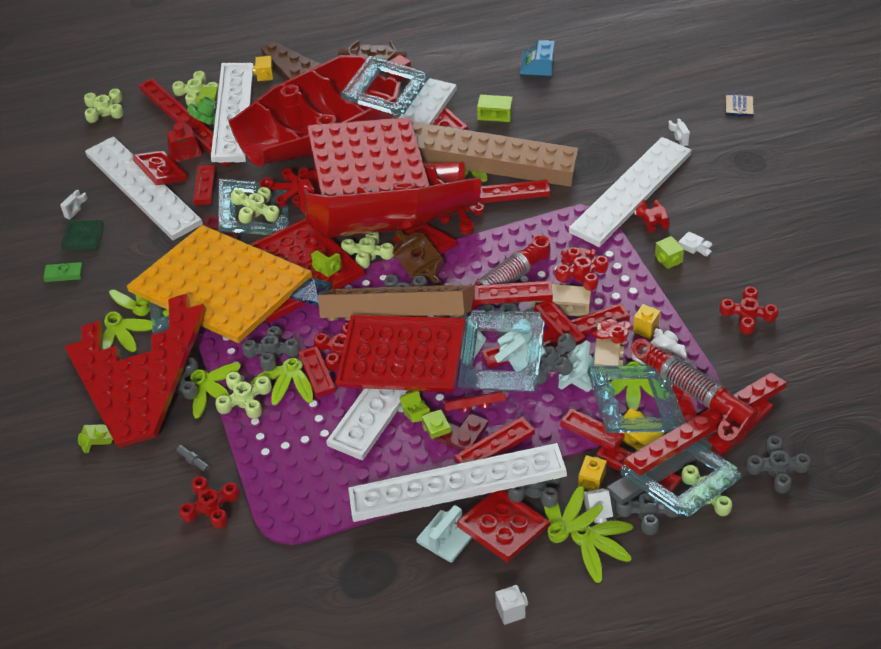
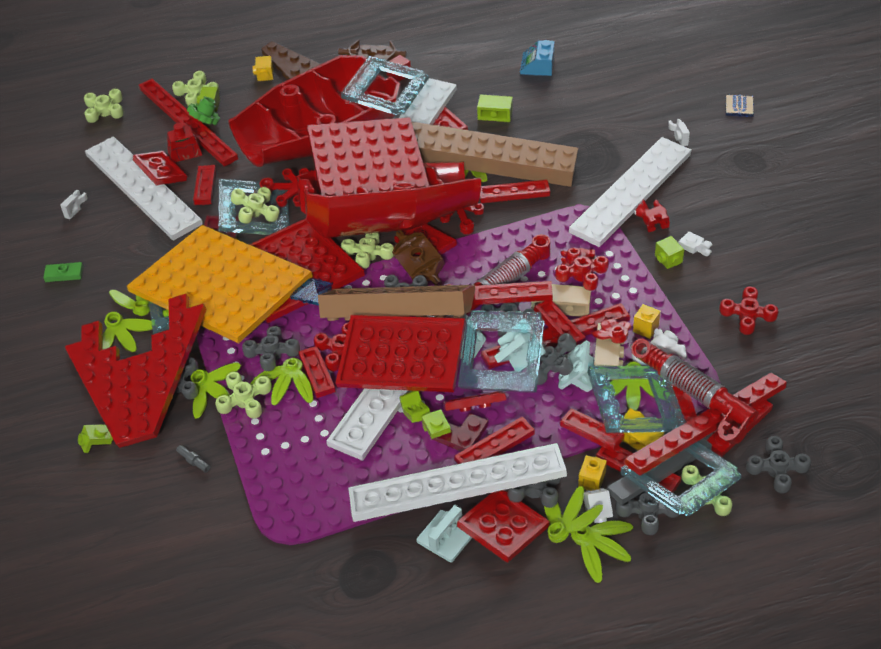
(82, 235): clear green plate -> none
(209, 502): red gear -> none
(233, 97): white plate -> none
(324, 264): lime bracket -> none
(511, 604): white brick -> none

